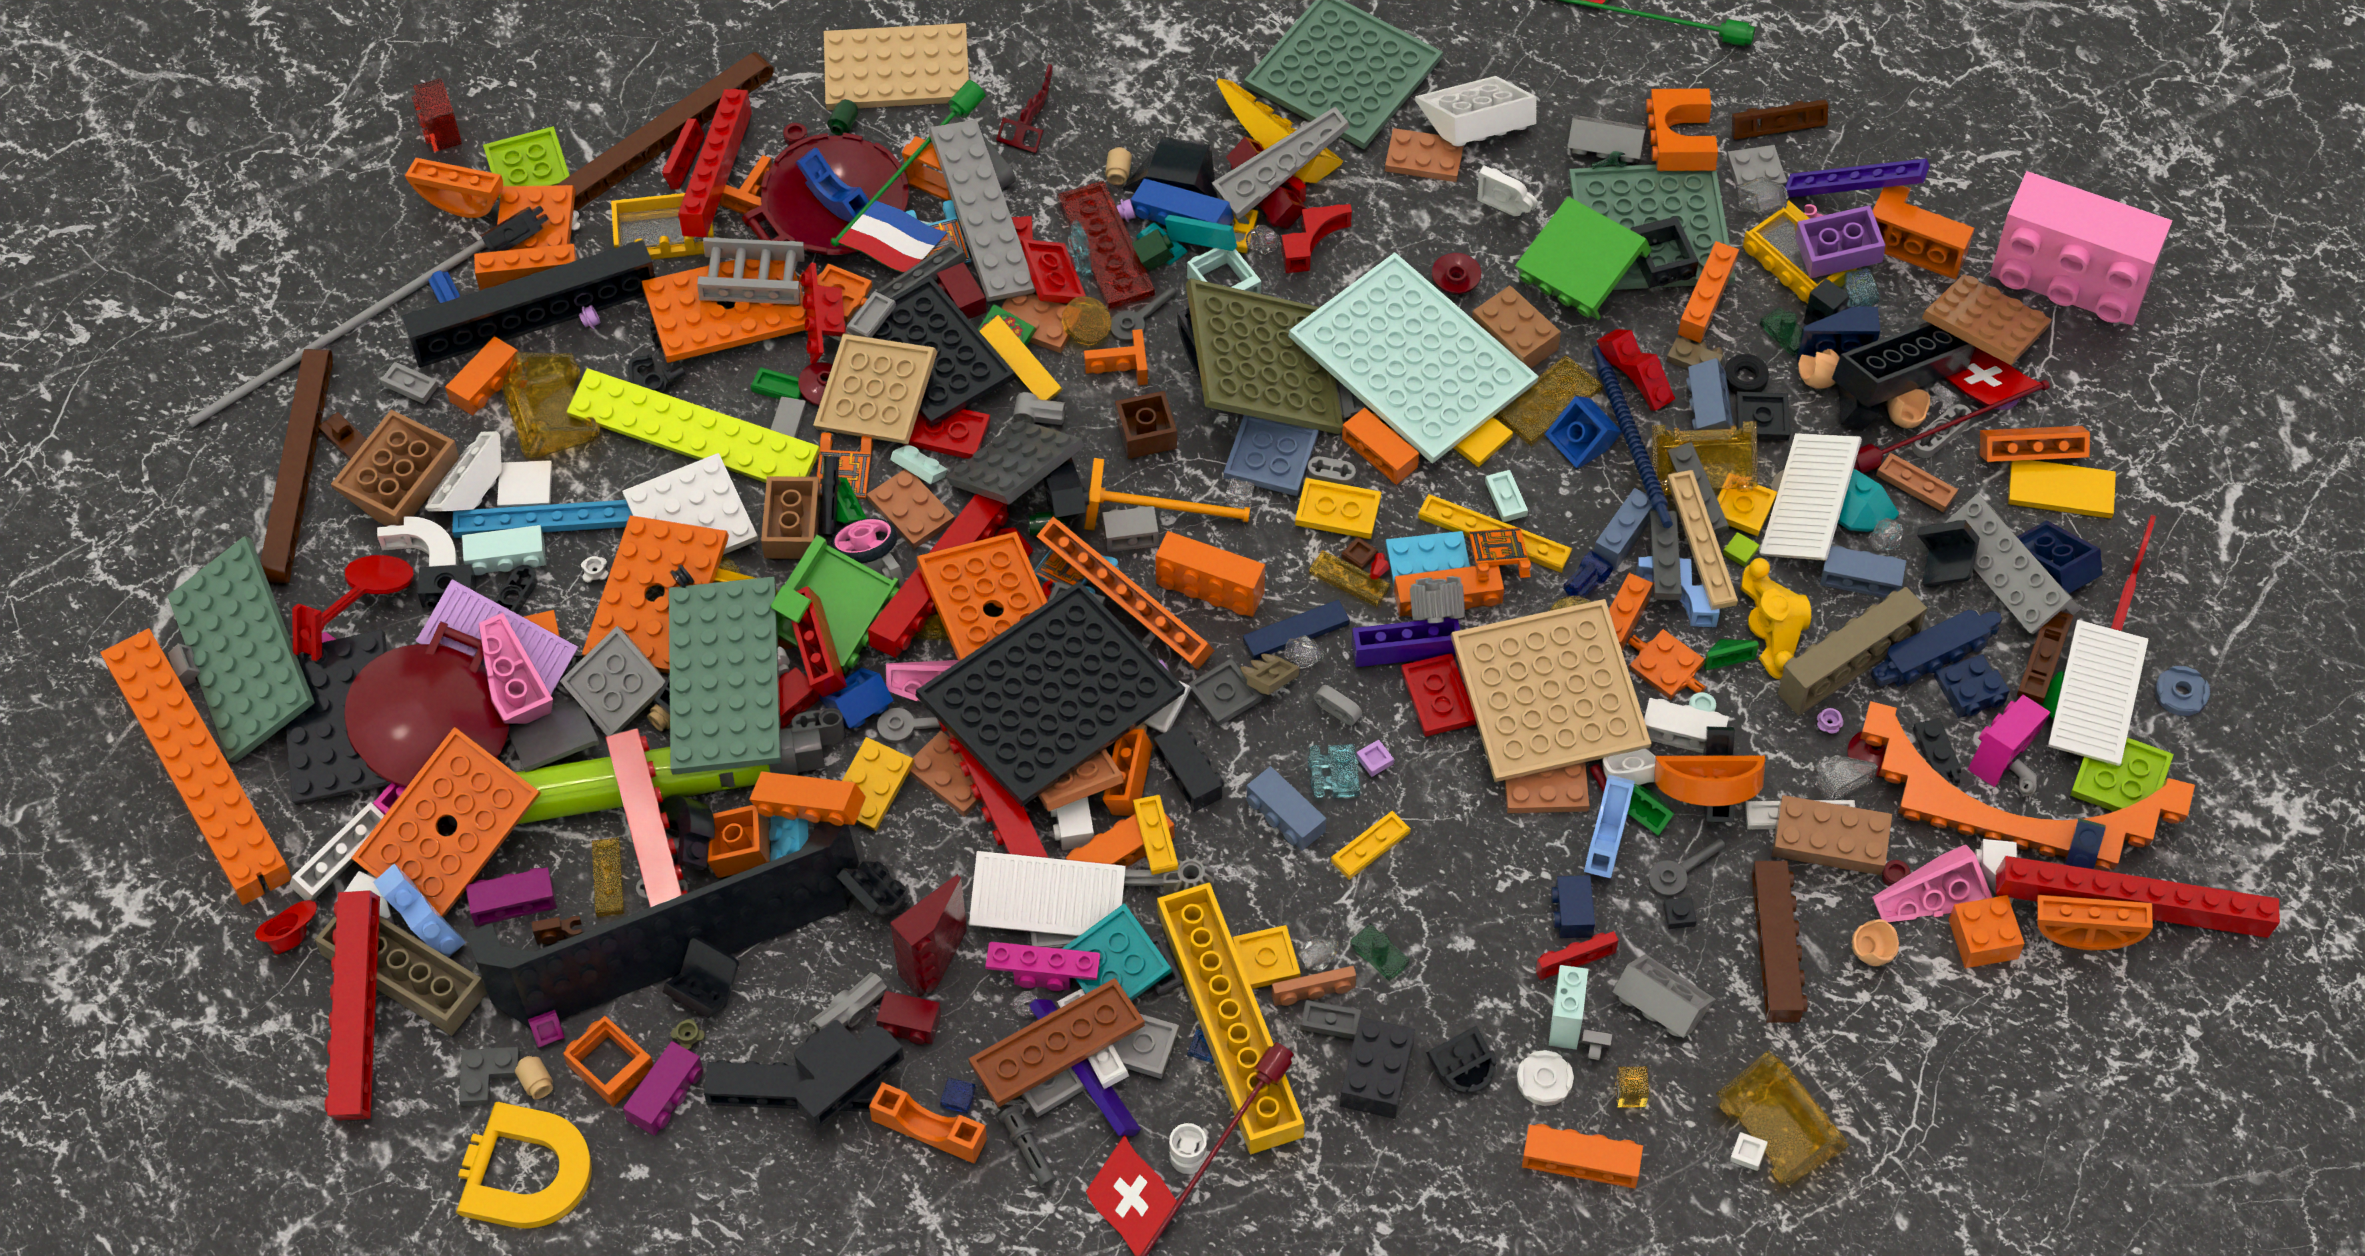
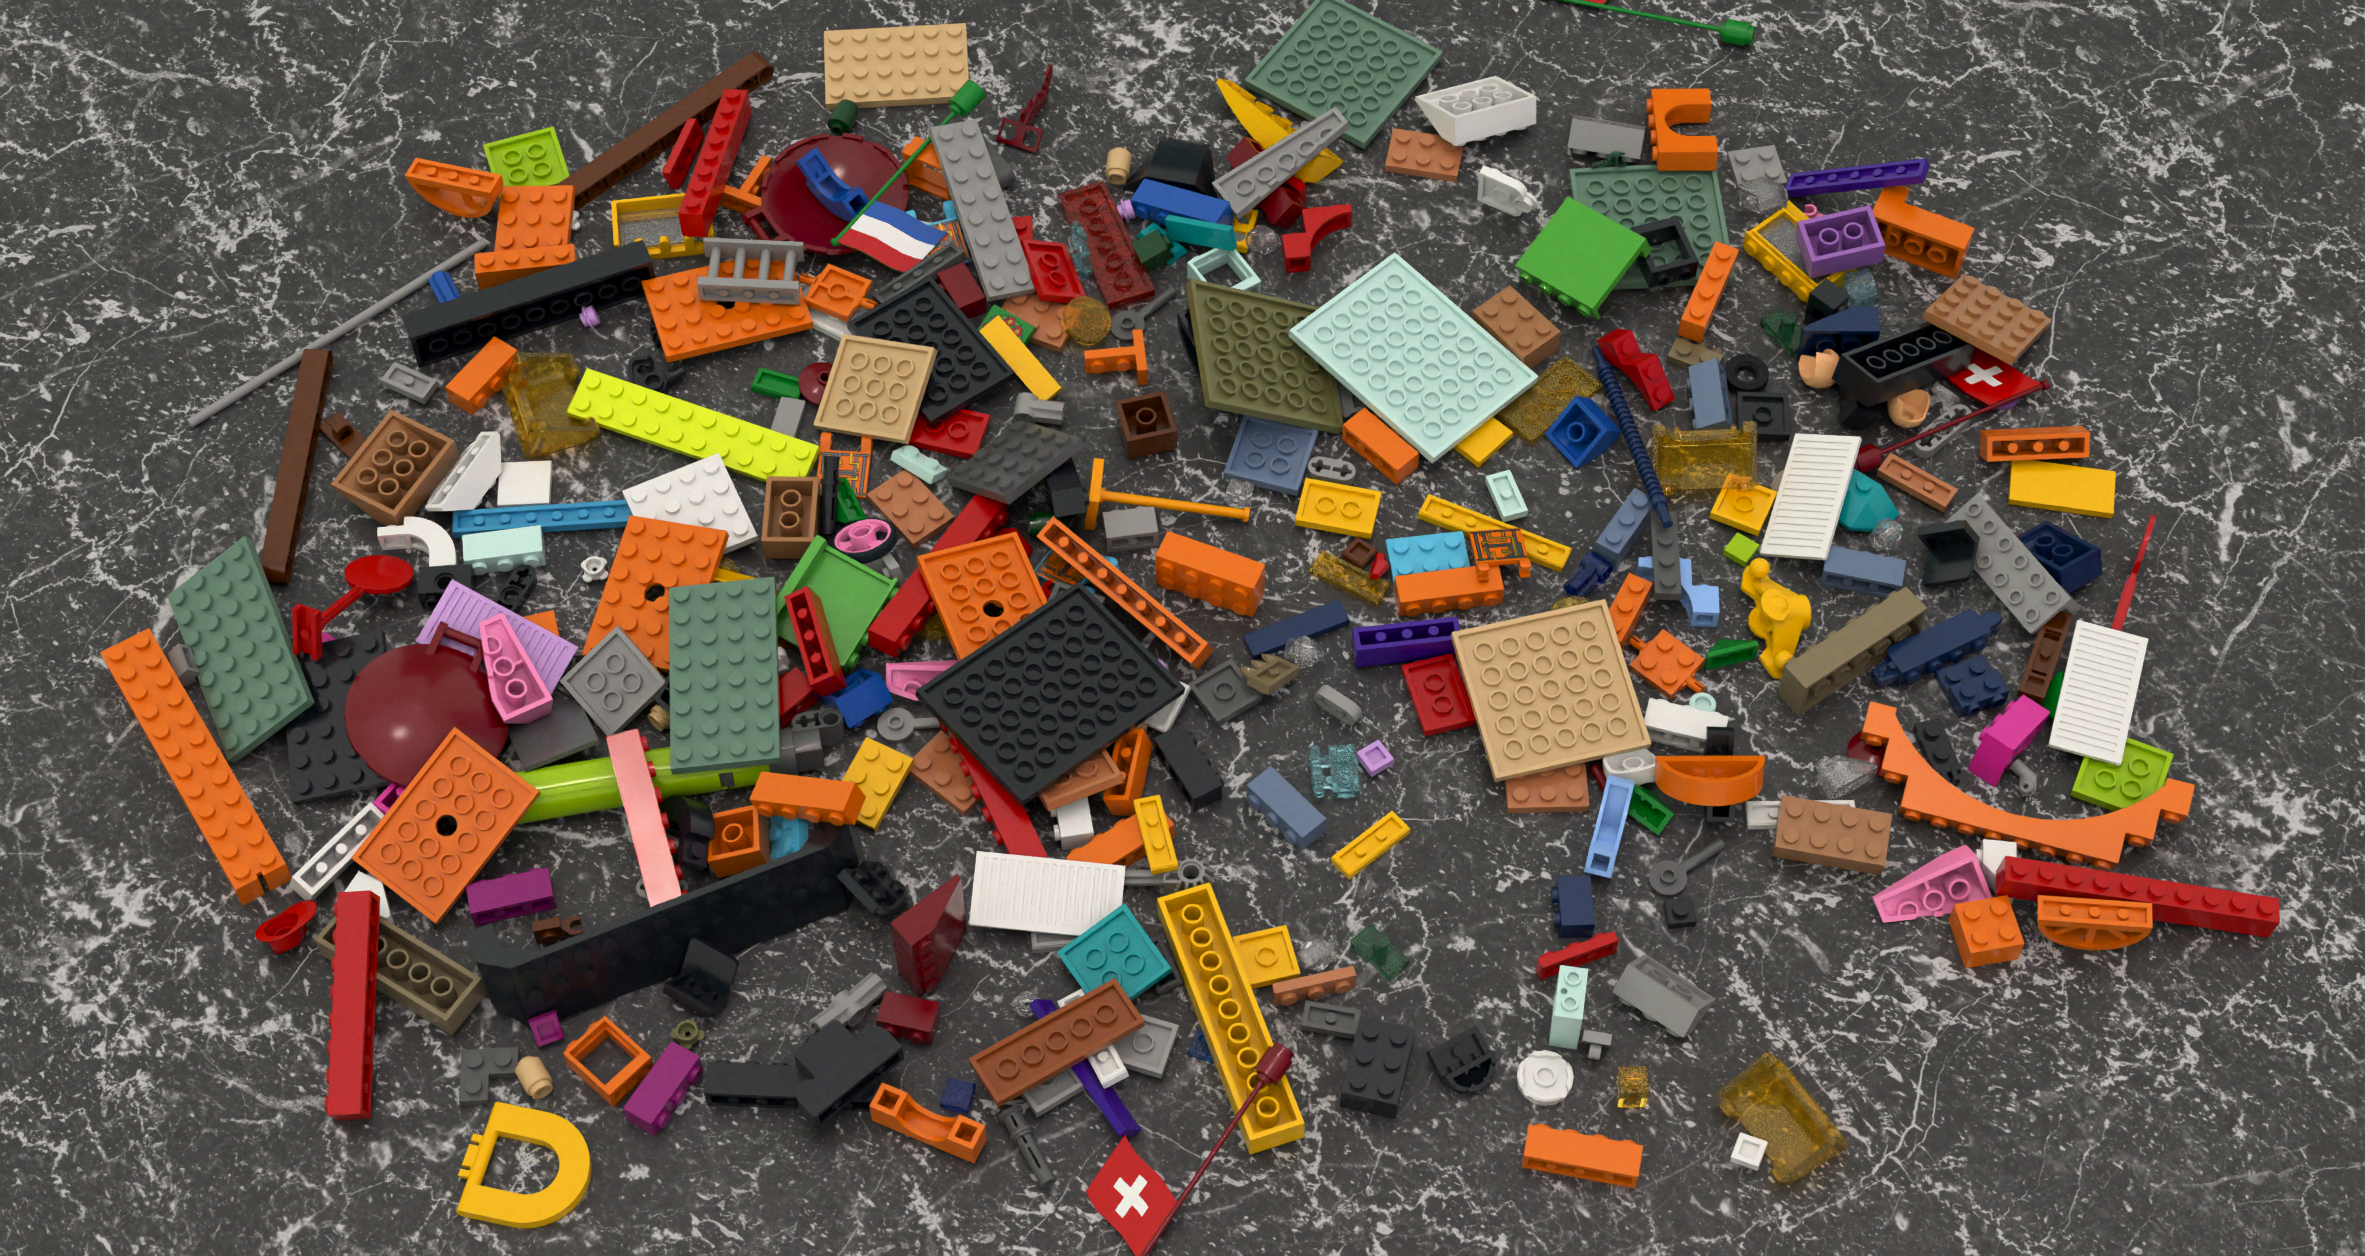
(417, 911): light blue arch -> none
(436, 115): clear red brick -> none
(514, 229): black hinge -> none
(607, 877): clear yellow tile -> none
(682, 577): black bush -> none
(790, 604): bright green slope -> none
(794, 132): dark red tile -> none
(823, 312): red bracket -> none
(871, 315): light grey tile -> none
(1042, 965): dark pink bracket -> none
(1187, 1148): white wheel -> none
(1437, 599): light grey brick -> none
(1456, 273): dark red dish -> none
(1684, 459): dark grey plate -> none
(1702, 540): tan tile -> none
(1777, 942): reddish brown brick -> none
(1780, 119): reddish brown hinge -> none
(1829, 715): lavender plate -> none
(1875, 942): light nougat hair -> none
(1895, 871): dark red tile -> none
(2079, 248): bright pink brick -> none
(2085, 844): dark blue plate -> none
(2179, 703): sand blue tile -> none

